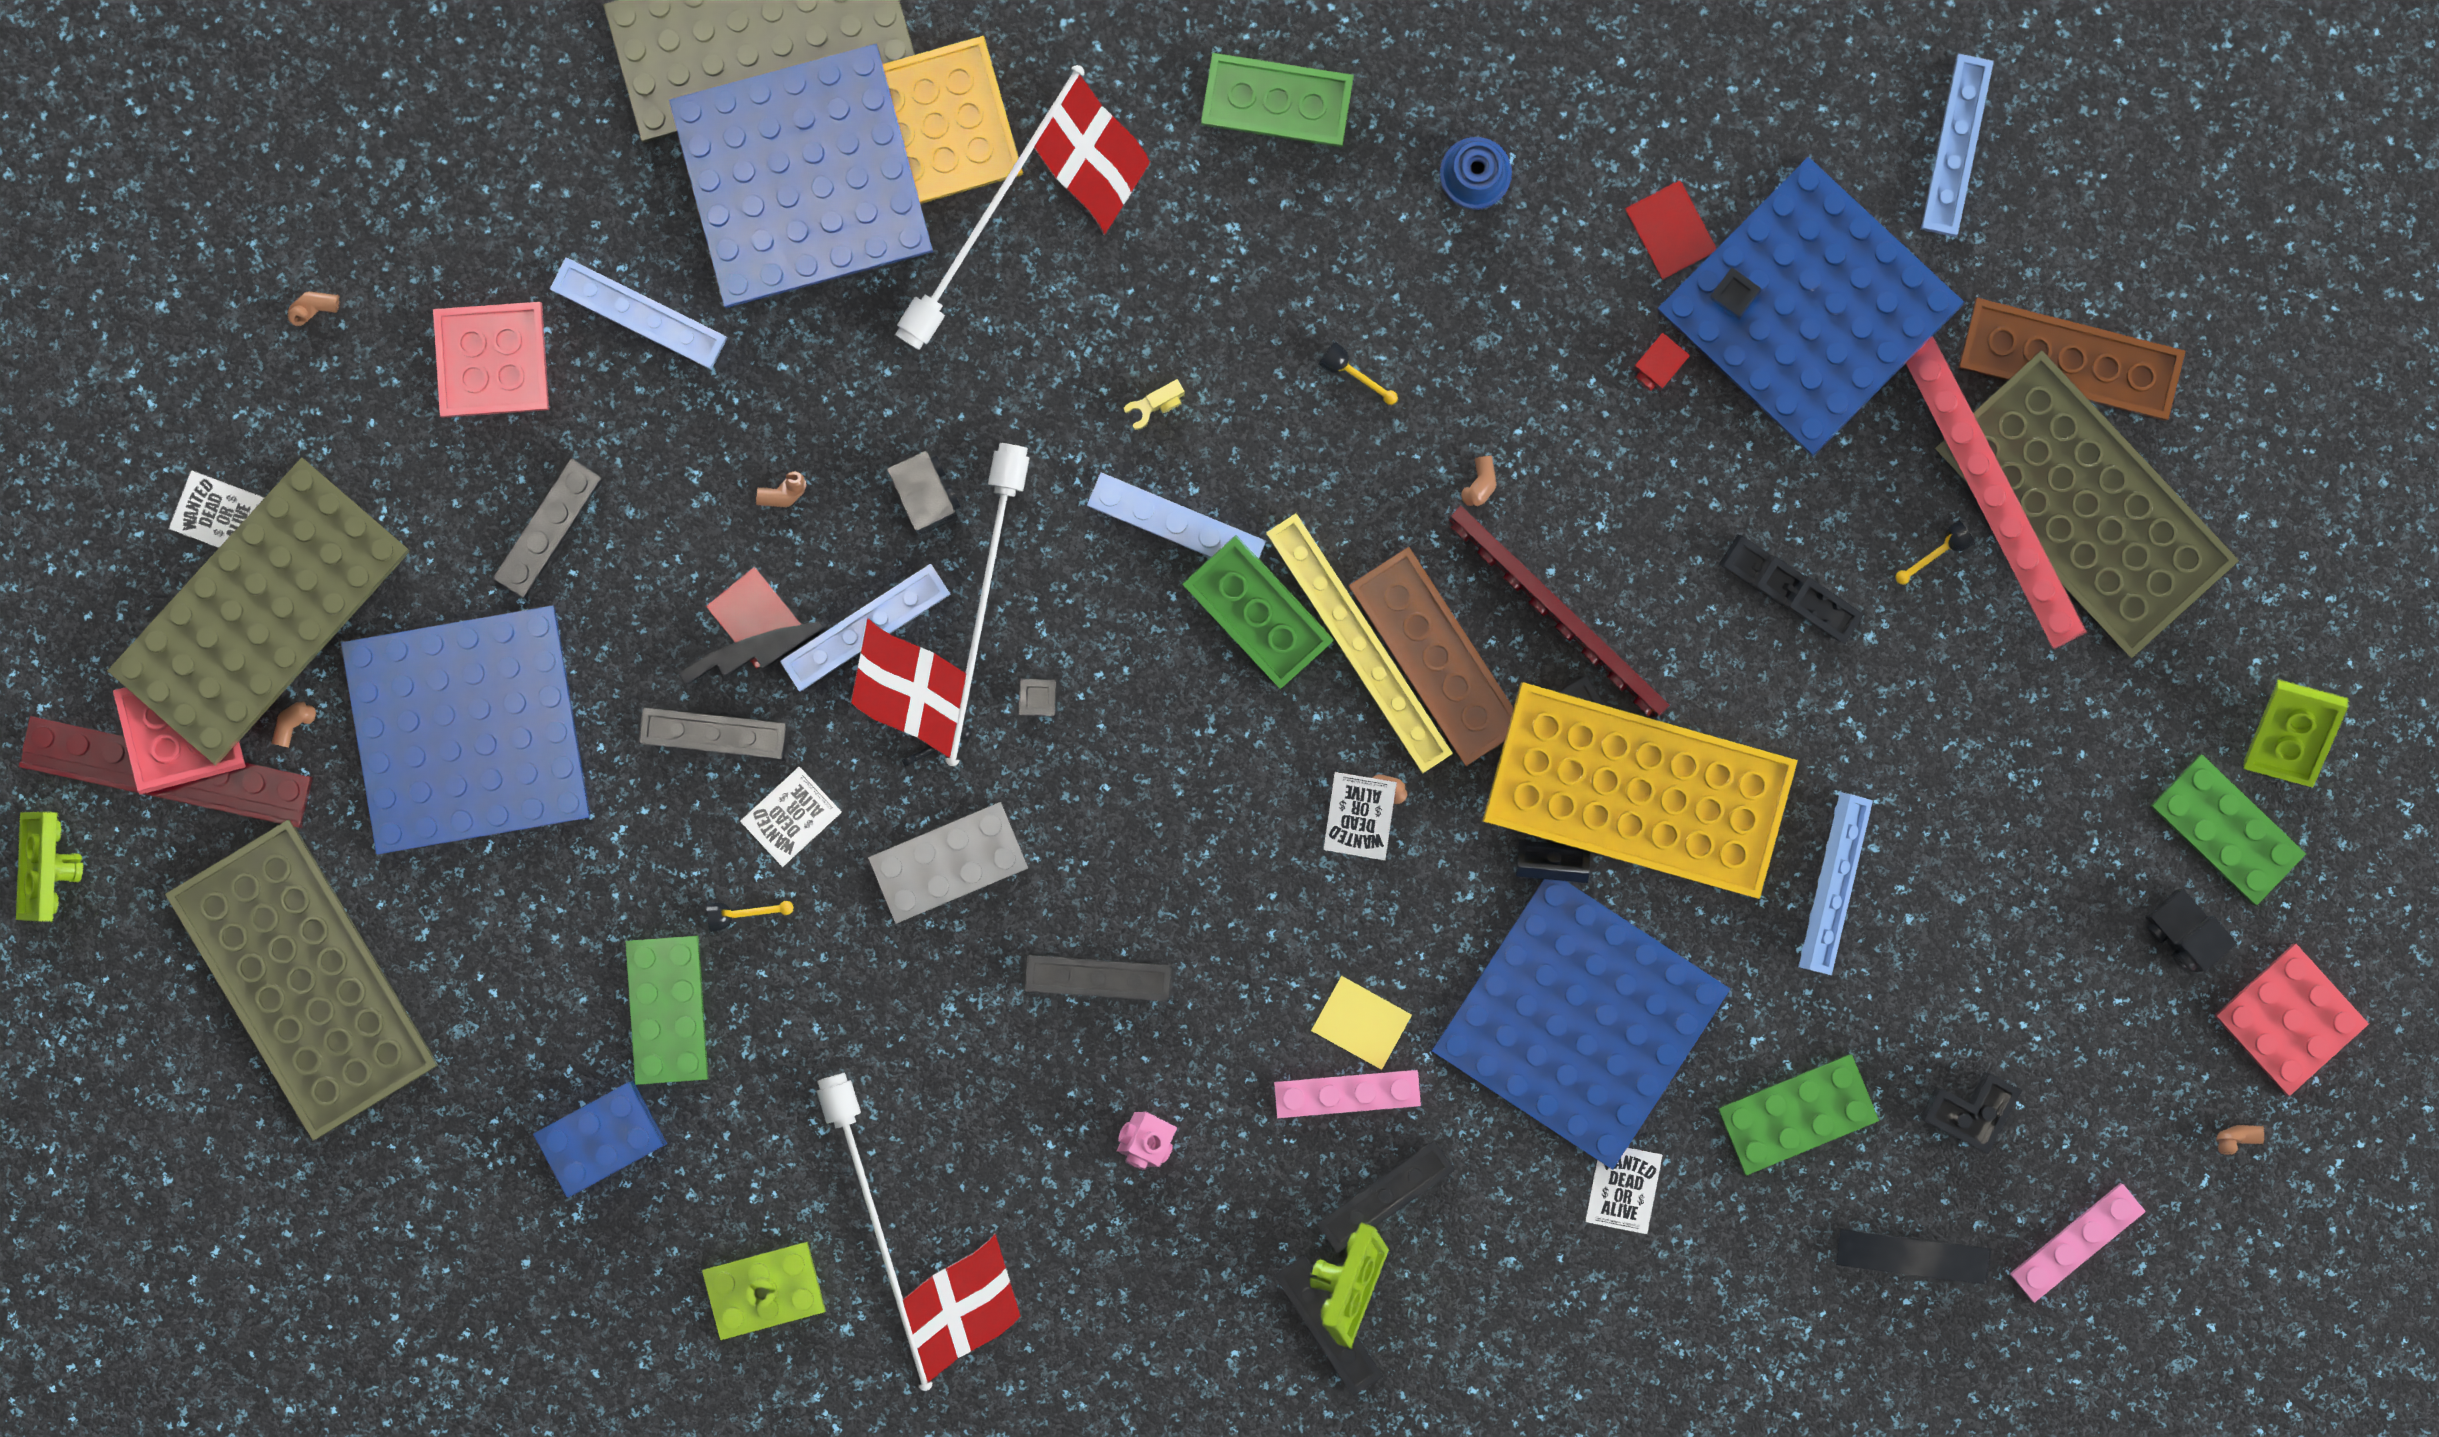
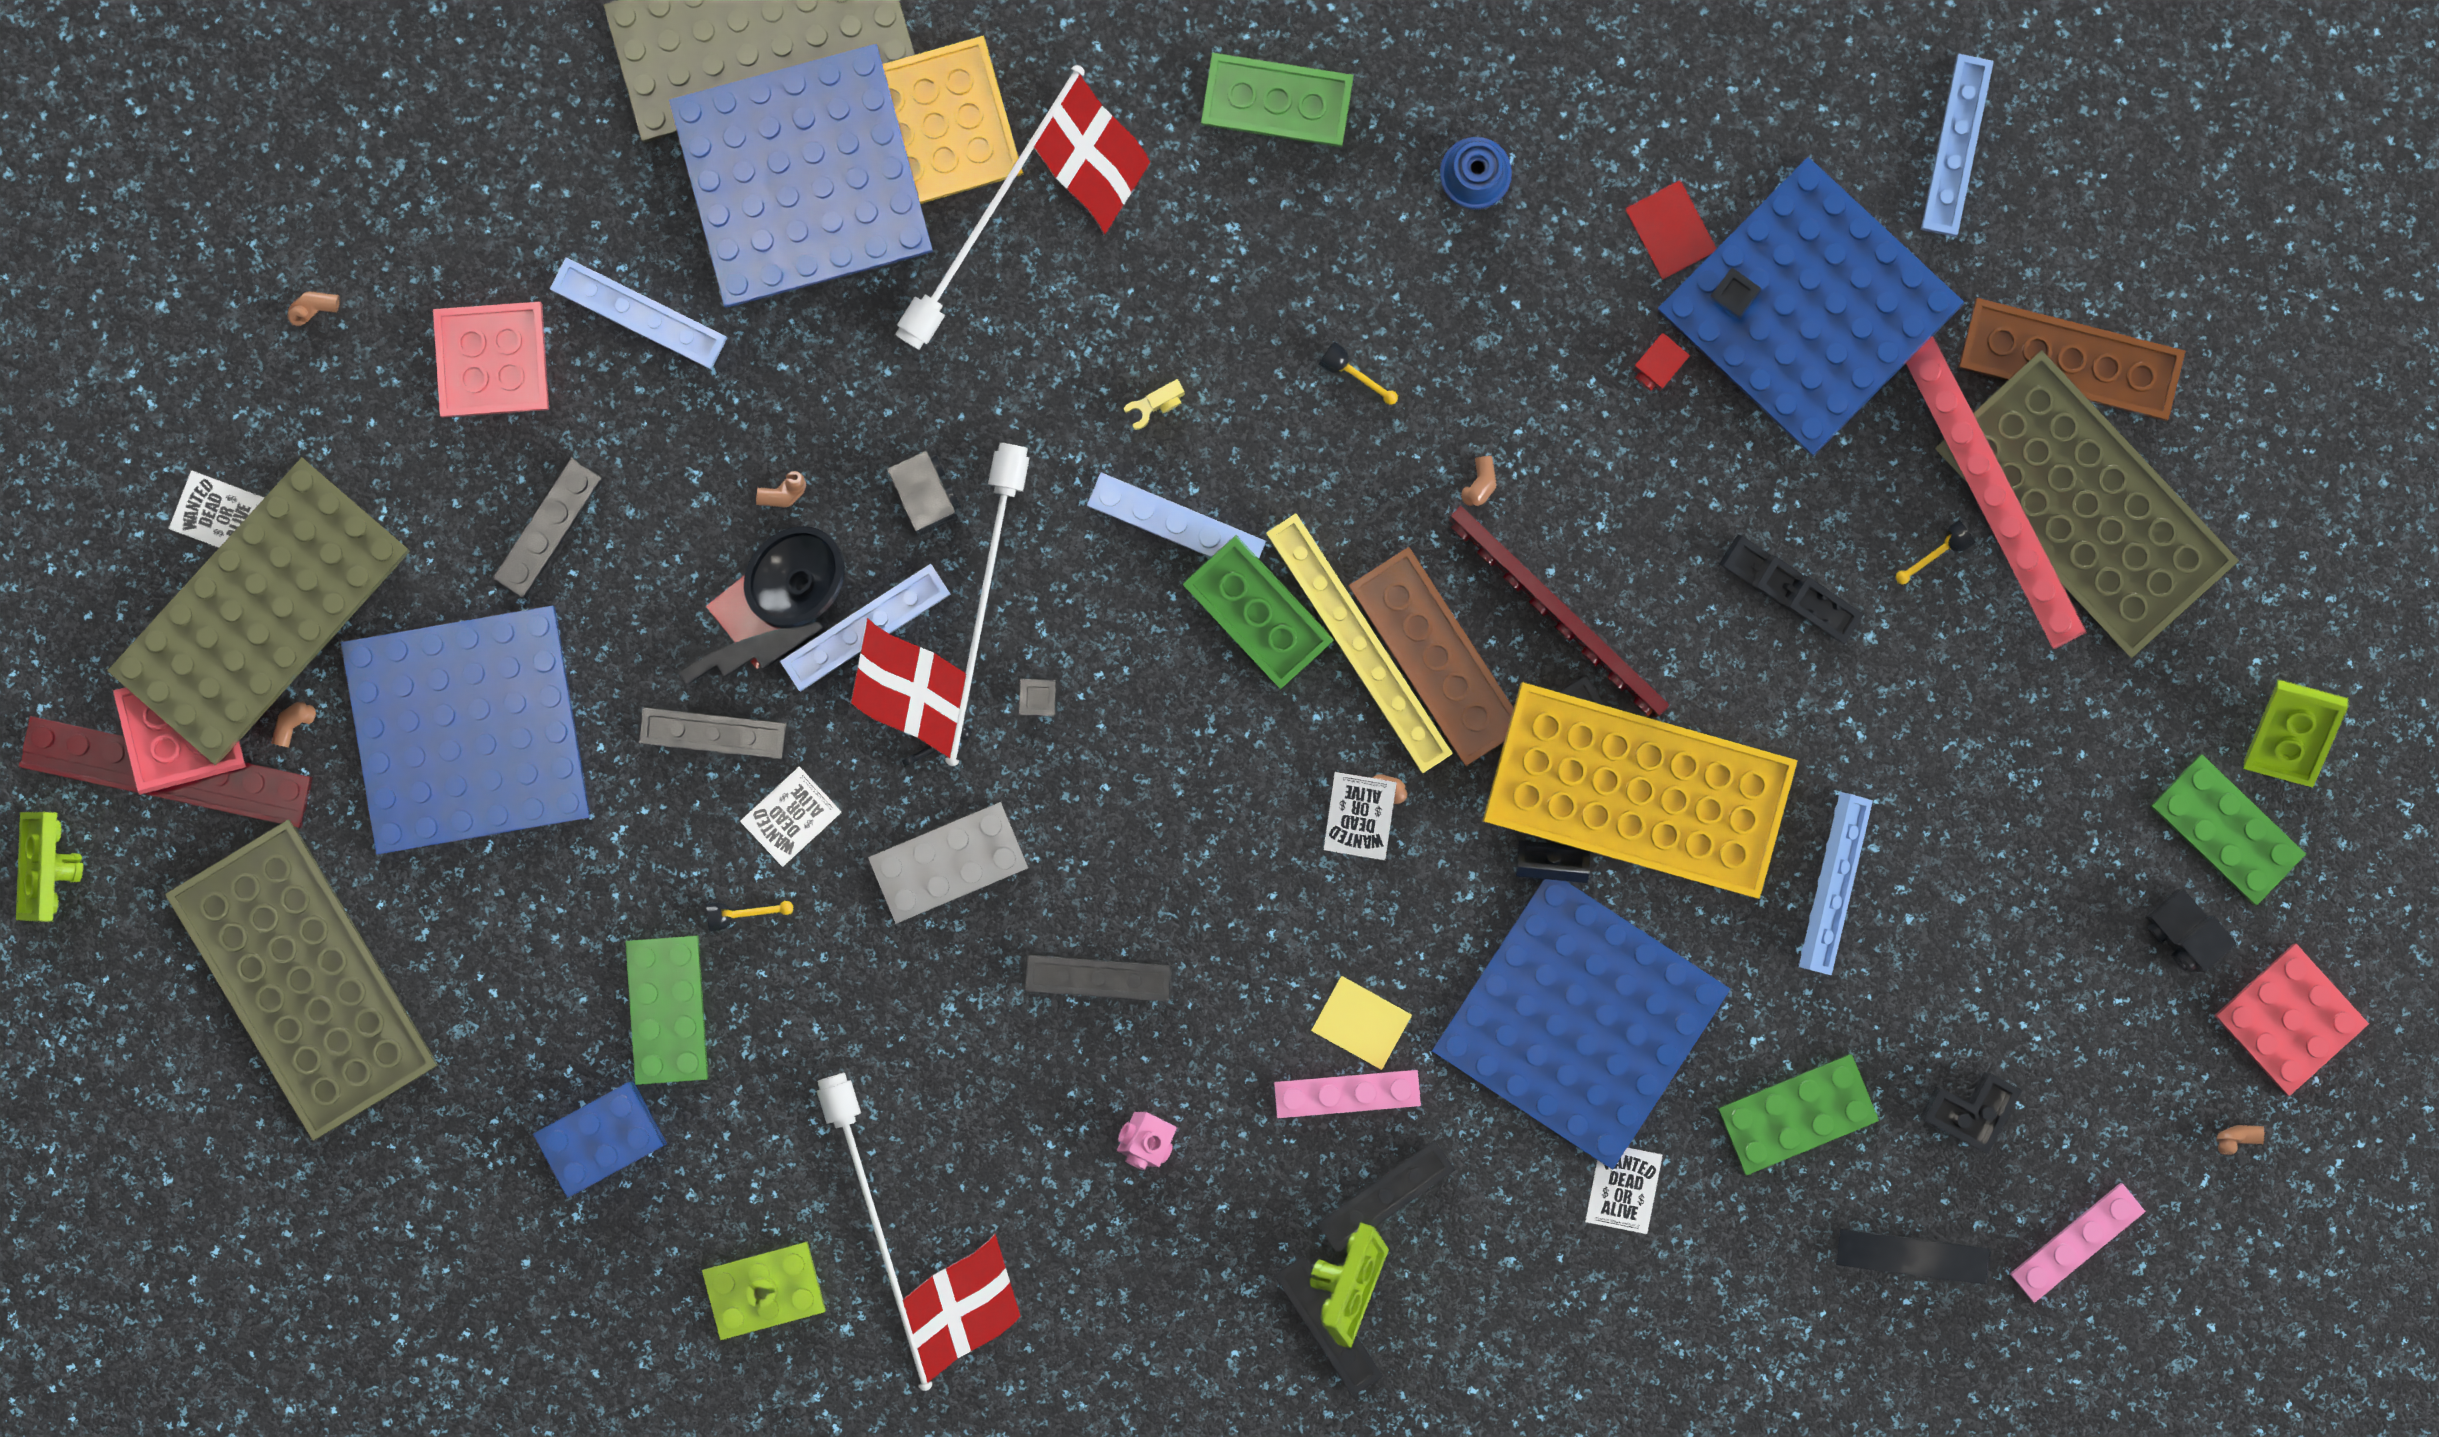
(782, 569): none -> black dish

